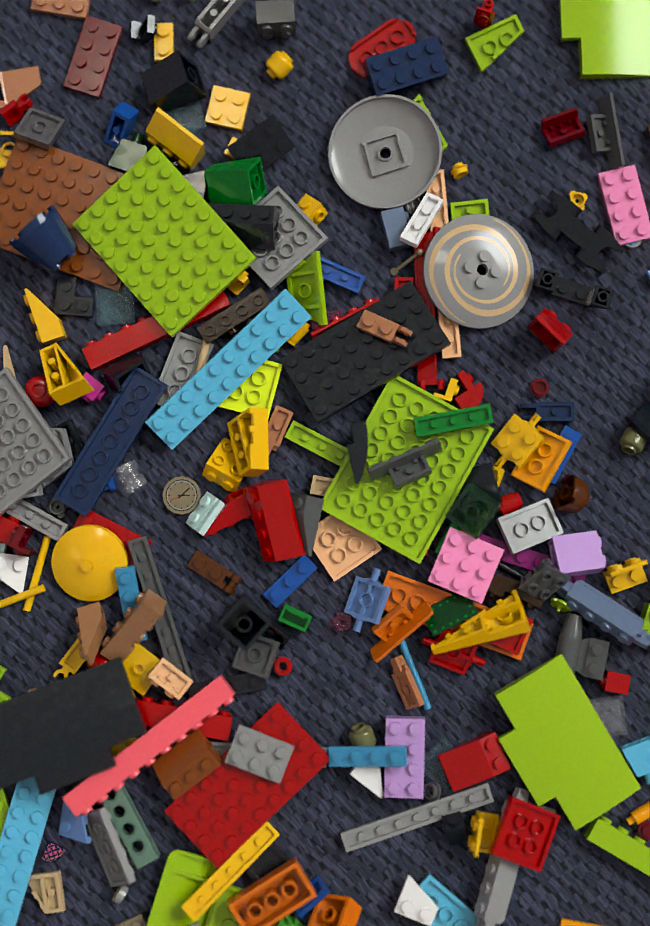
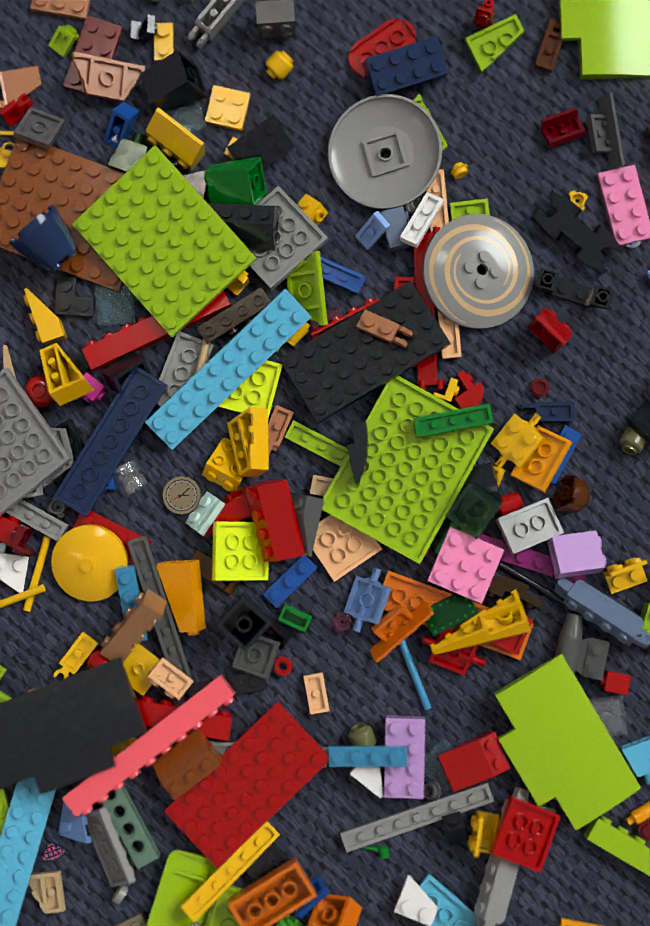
(63, 39): none -> lime bracket
(92, 626): medium nougat slope -> none
(106, 76): none -> nougat wing
(184, 592): none -> light orange slope
(237, 552): none -> neon yellow plate
(259, 753): light grey plate -> none
(316, 693): none -> light nougat plate
(372, 230): none -> light blue plate
(383, 850): none -> green hand
(394, 271): dark tan hinge -> none
(405, 683): nougat hinge -> none
(407, 466): dark grey bracket -> none
(543, 580): dark grey hinge -> none
(549, 48): none -> reddish brown plate
(560, 605): lime plant -> none

